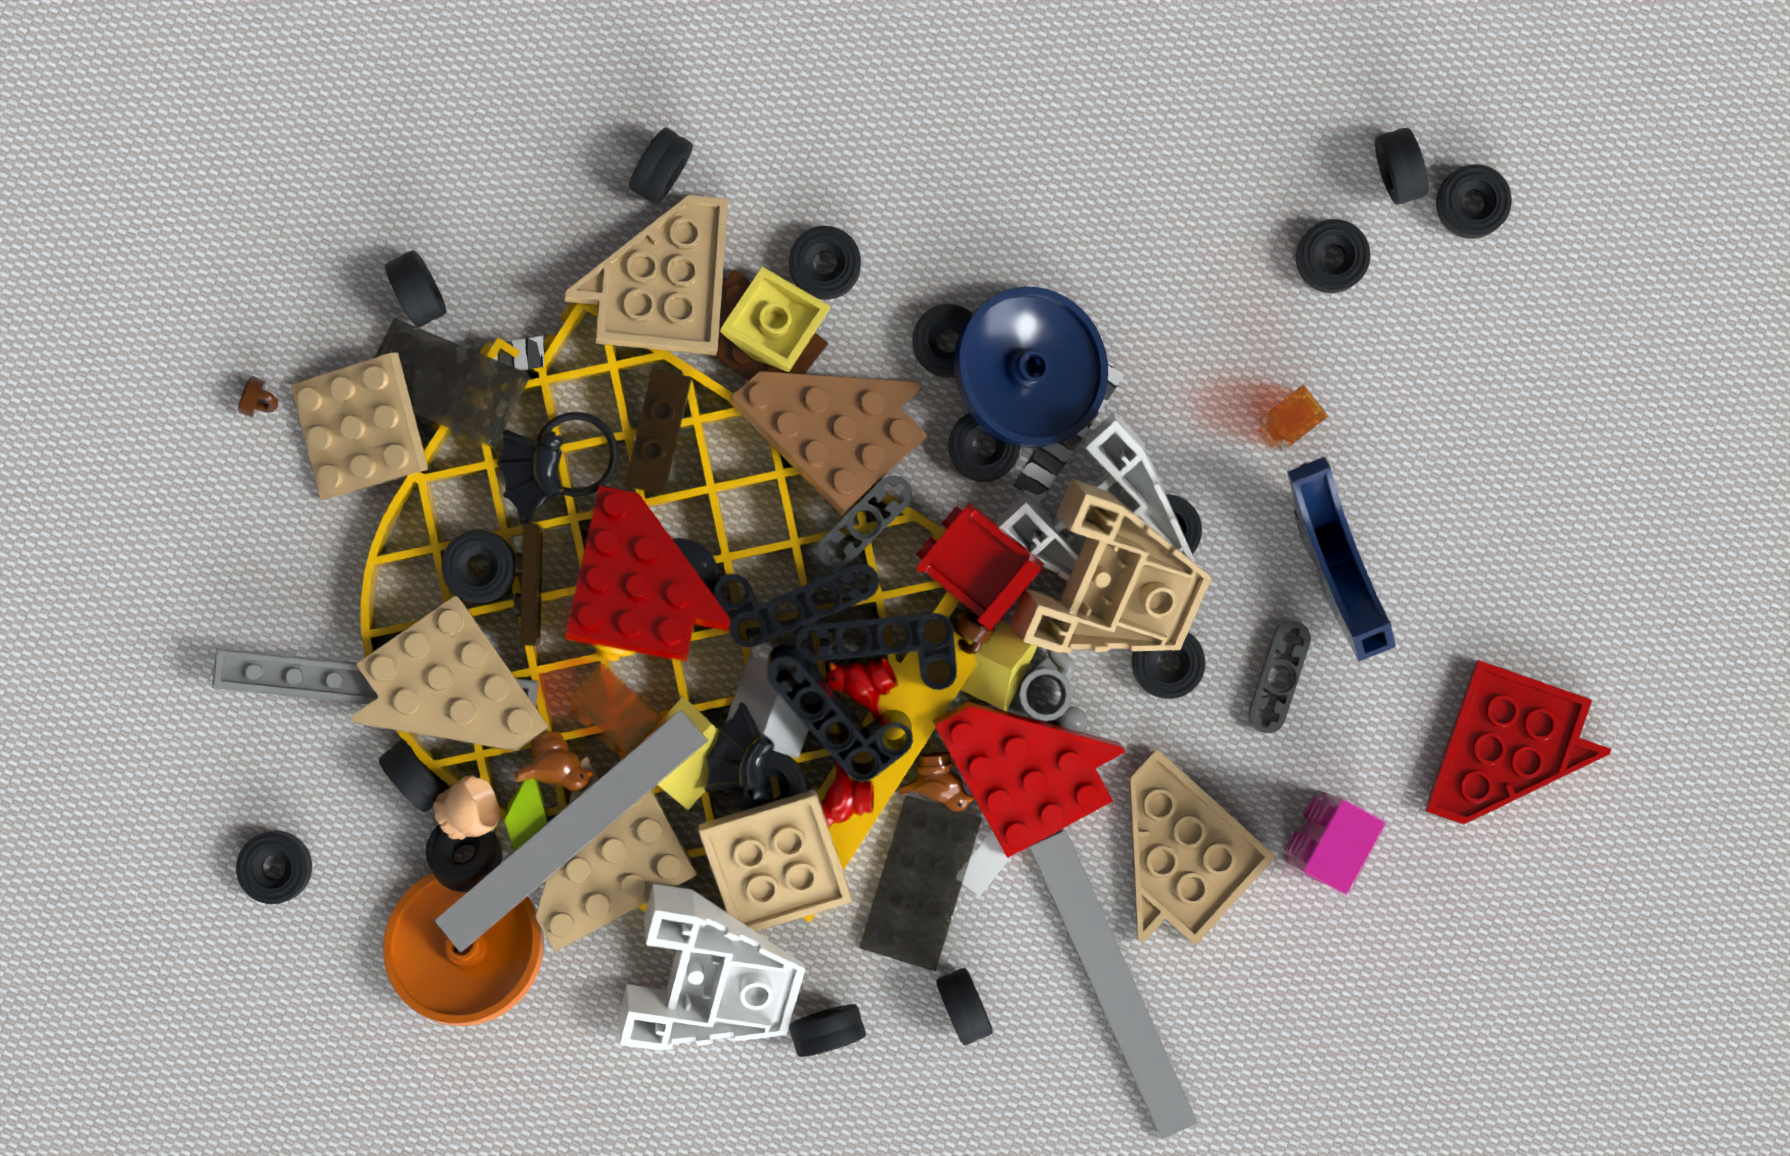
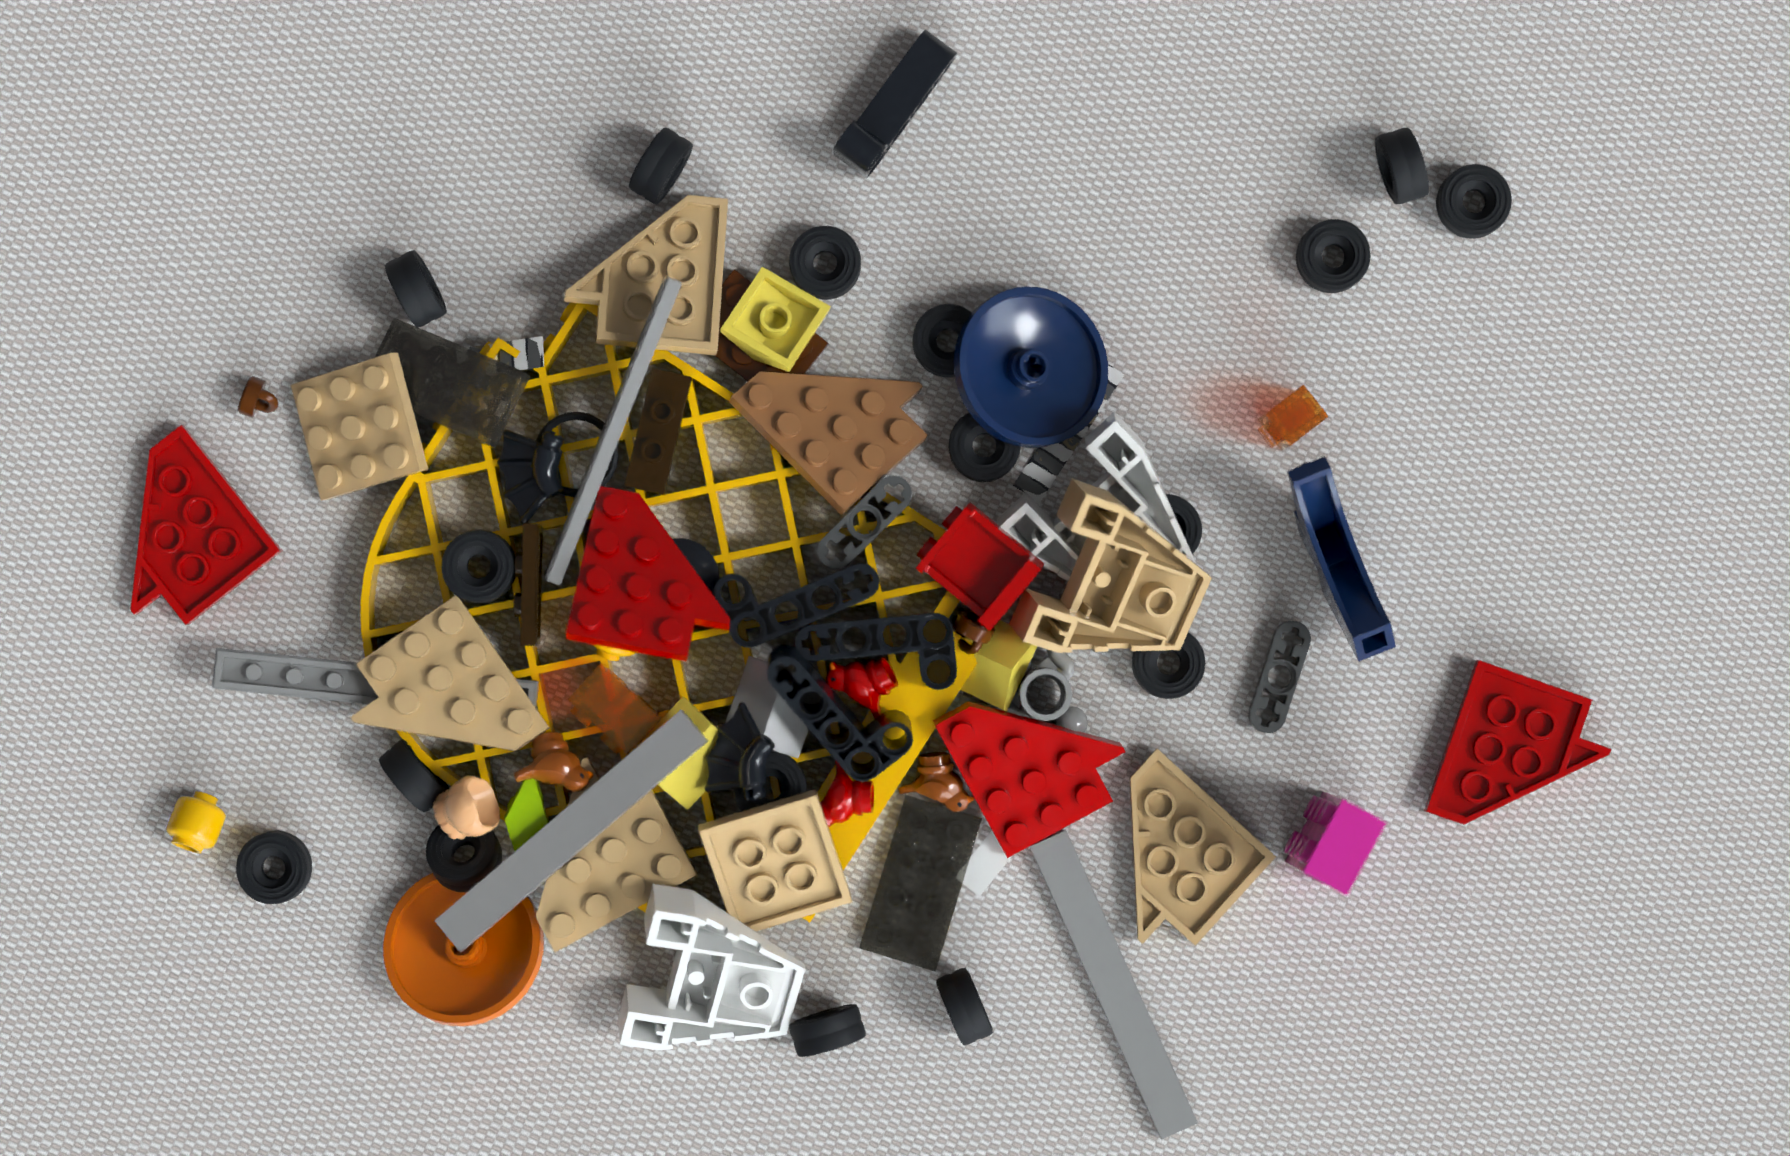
(193, 532): none -> red wing
(196, 822): none -> yellow head
(612, 429): none -> light grey tile
(895, 104): none -> black beam

